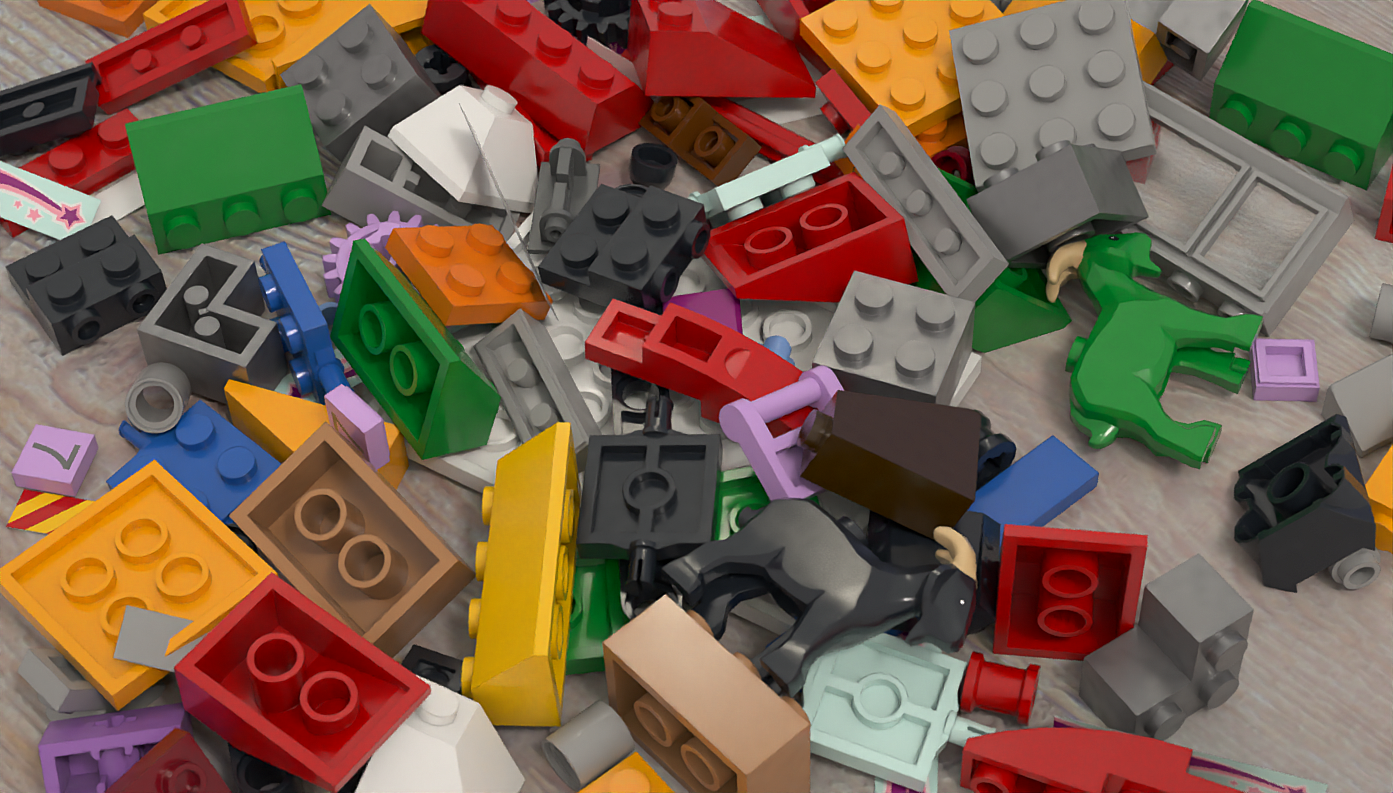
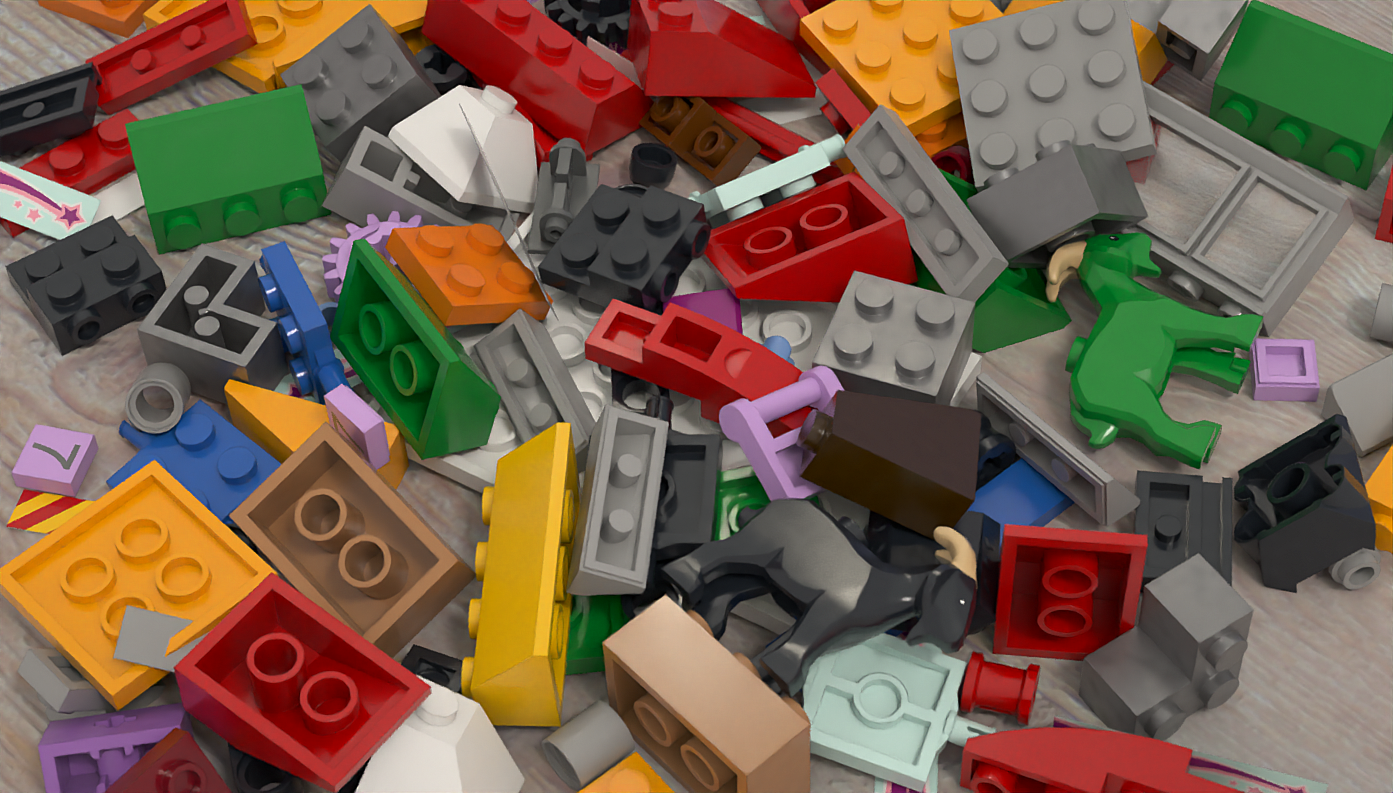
(618, 504): none -> light grey slope
(1054, 455): none -> light grey slope
(1182, 520): none -> black plate

